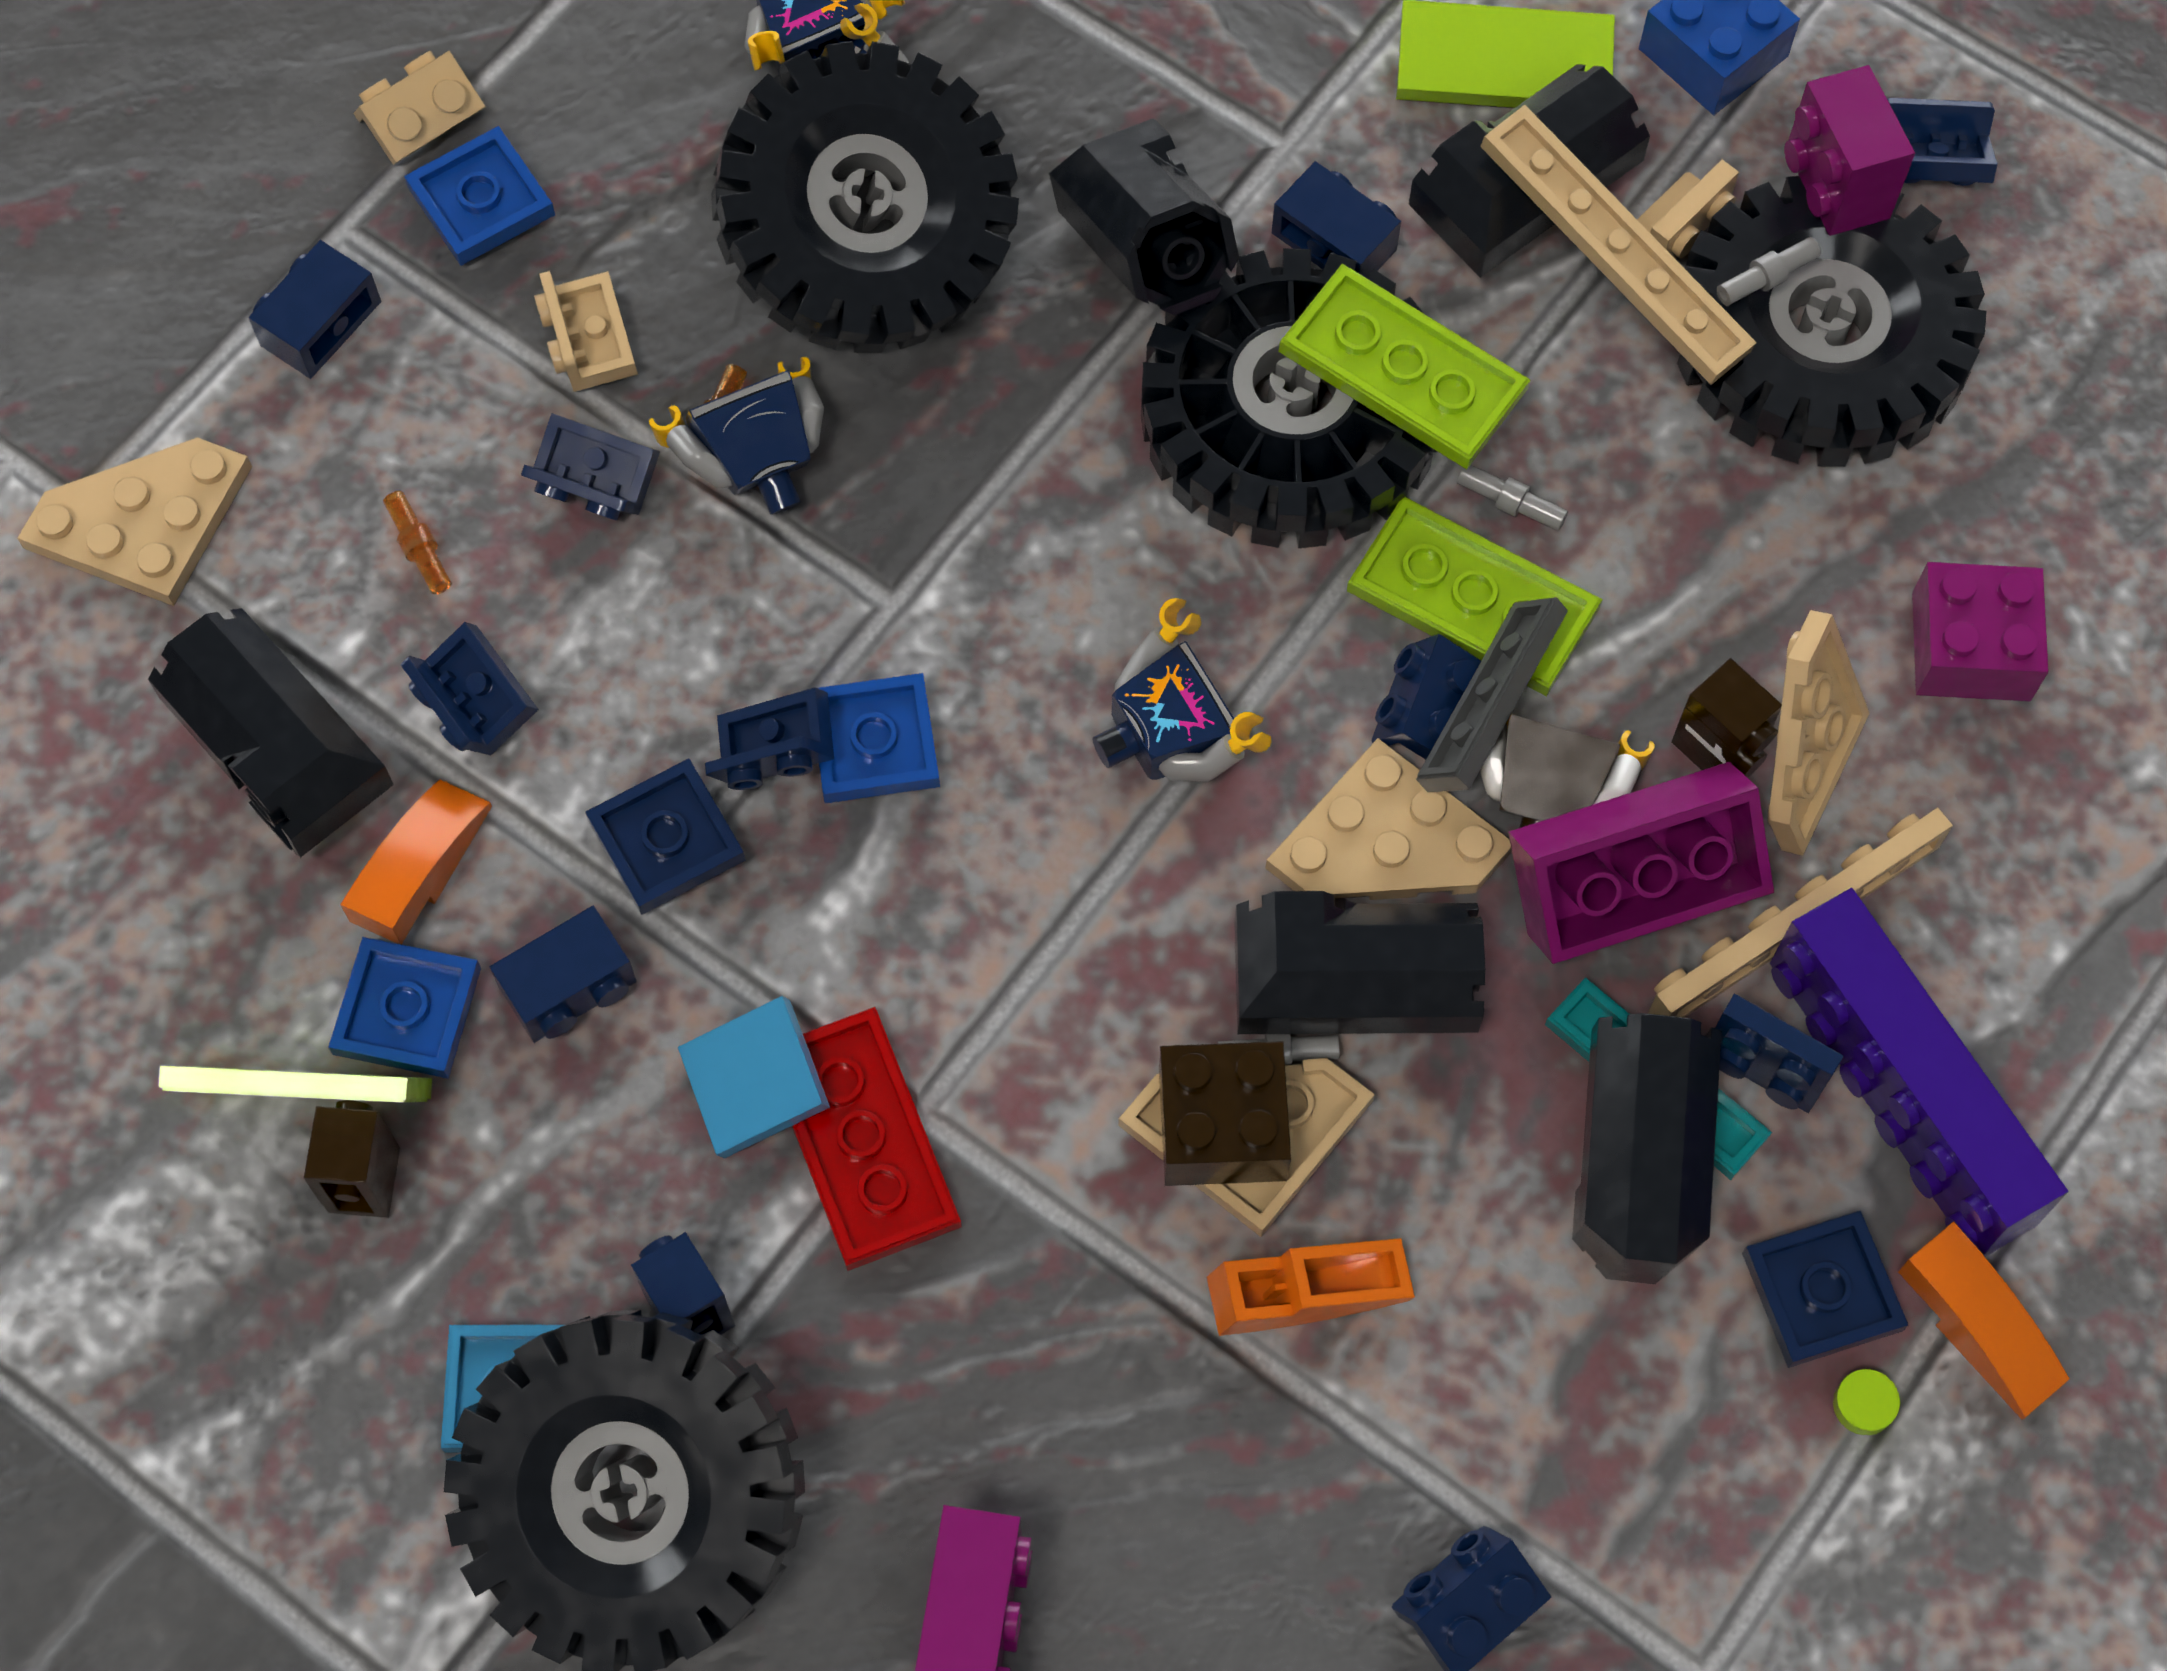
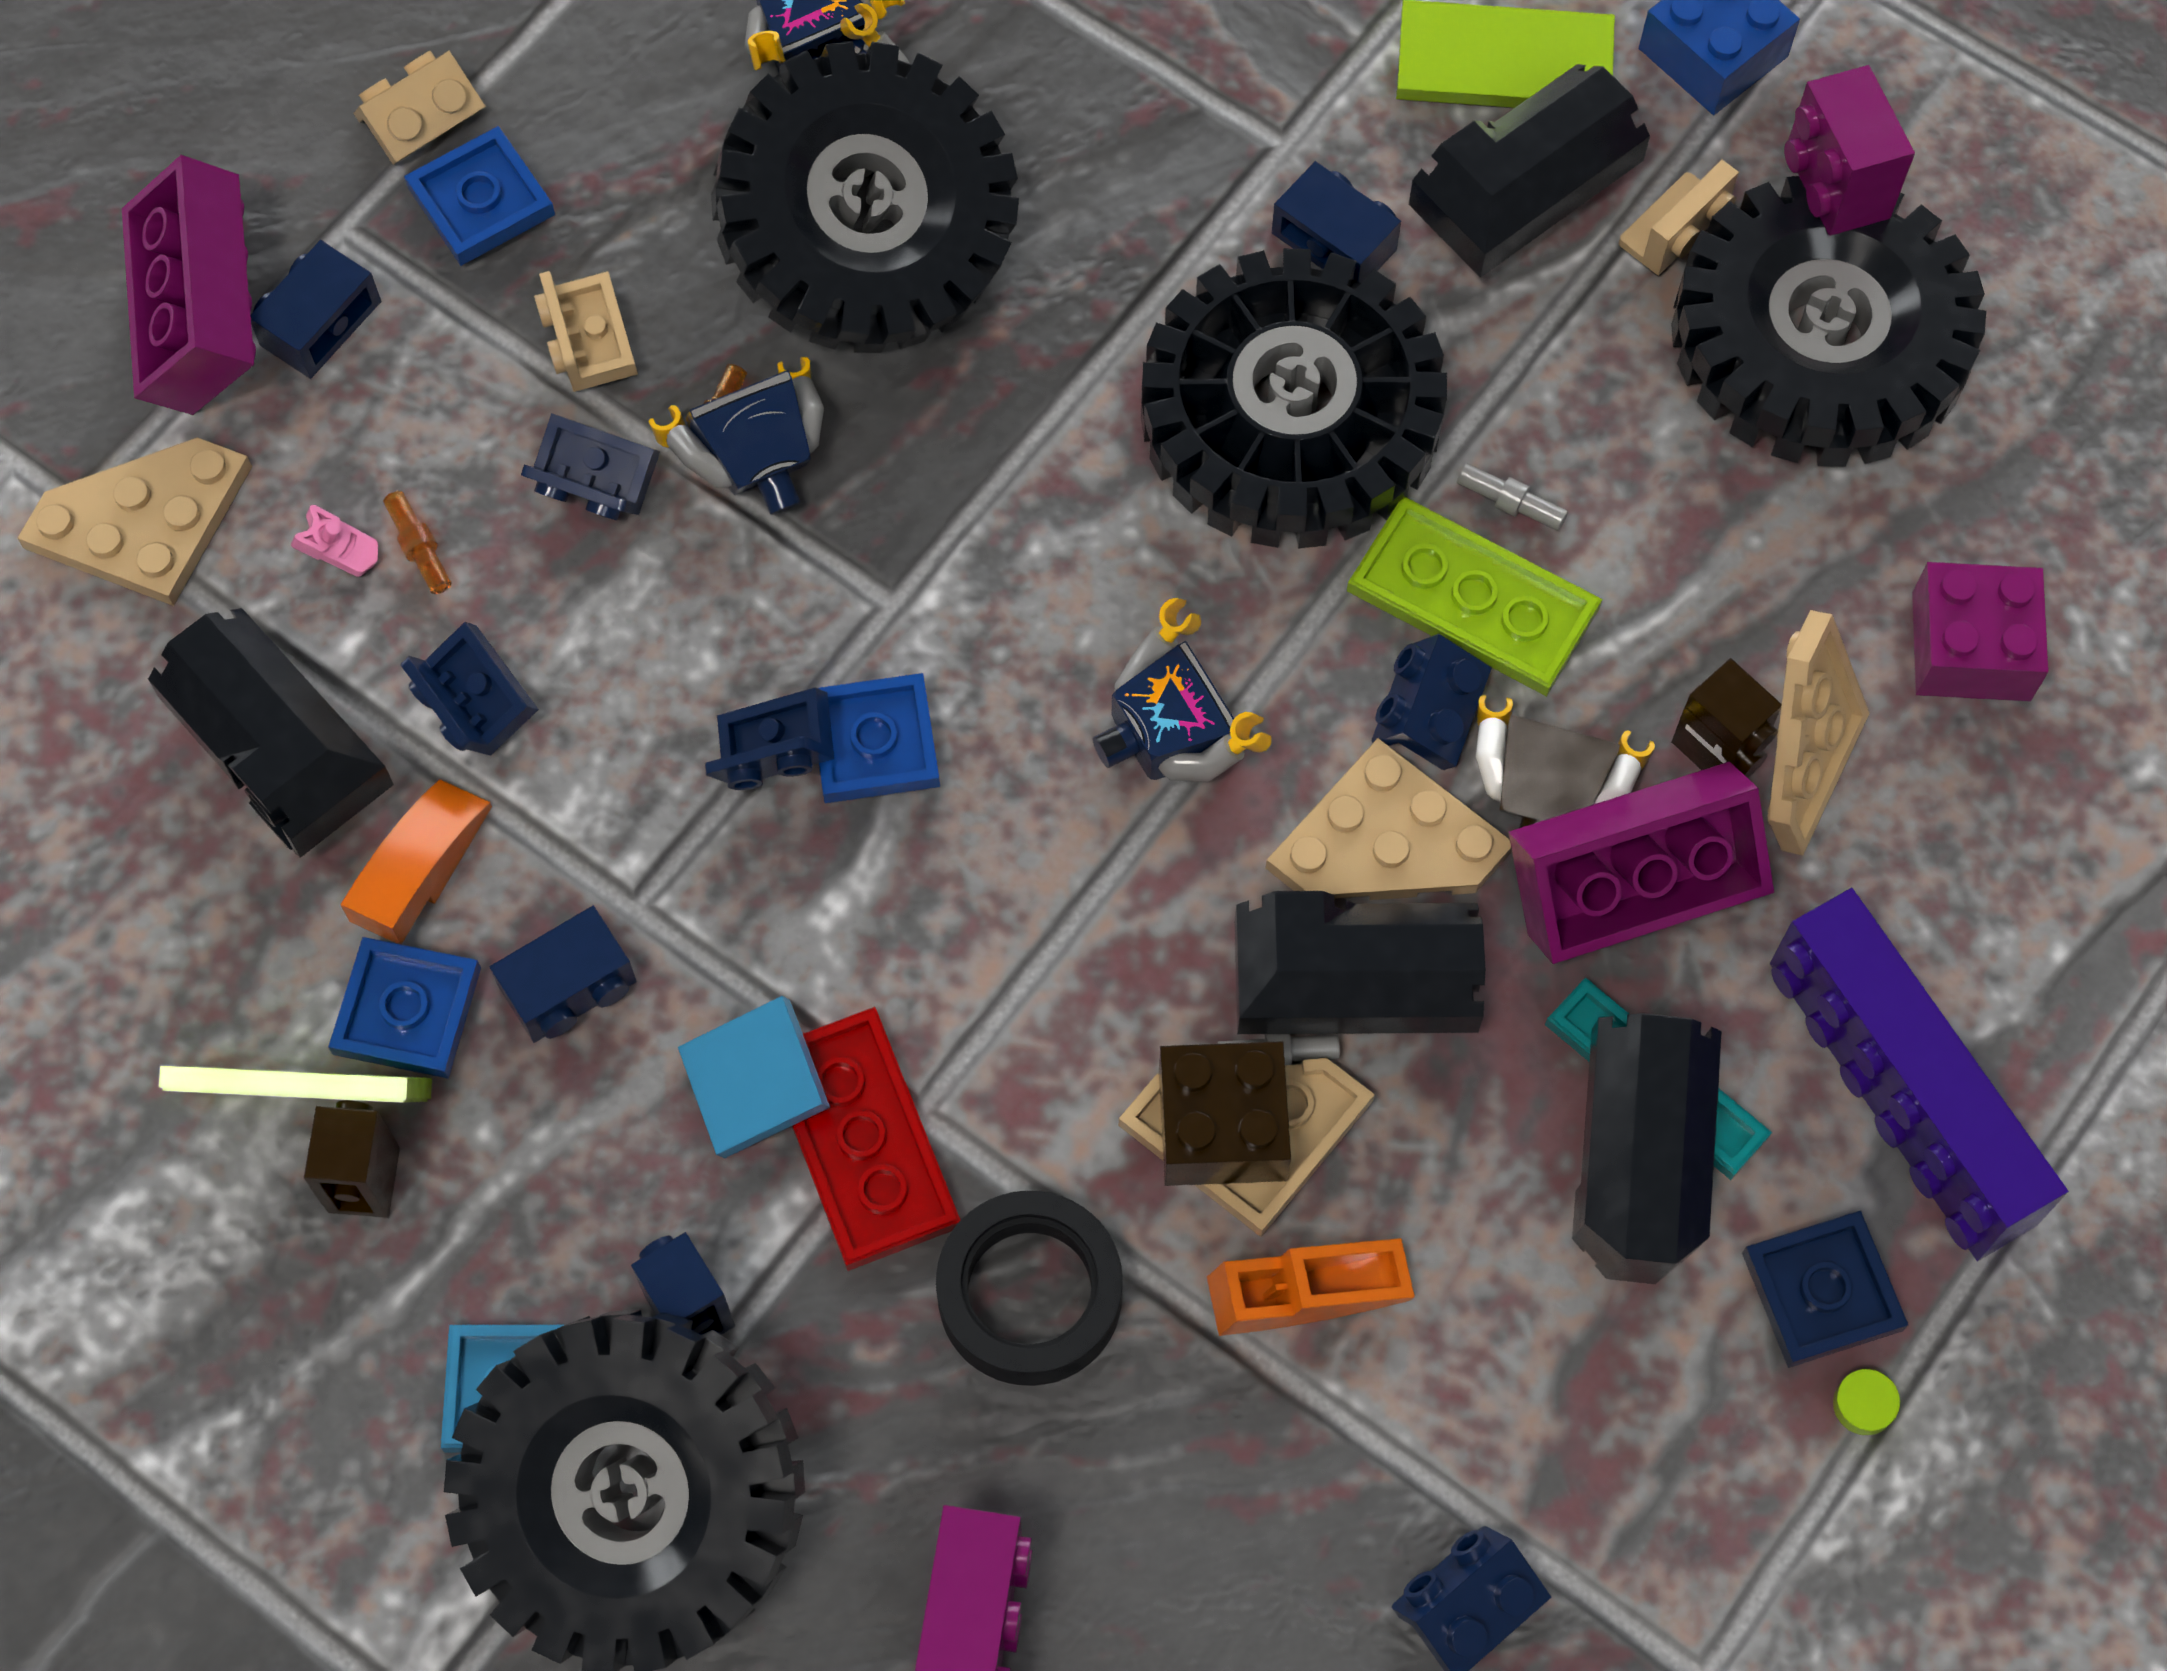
(187, 286): none -> magenta brick
(336, 543): none -> bright pink piece
(665, 836): dark blue plate -> none
(1020, 1214): none -> black tyre
(1146, 217): black brick -> none
(1404, 366): lime tile -> none
(1491, 695): dark grey tile -> none
(1618, 244): tan plate -> none
(1768, 271): light grey bar -> none
(1774, 1055): dark blue plate -> none
(1863, 871): tan plate -> none
(1948, 139): dark blue bracket -> none
(1985, 1320): orange slope -> none

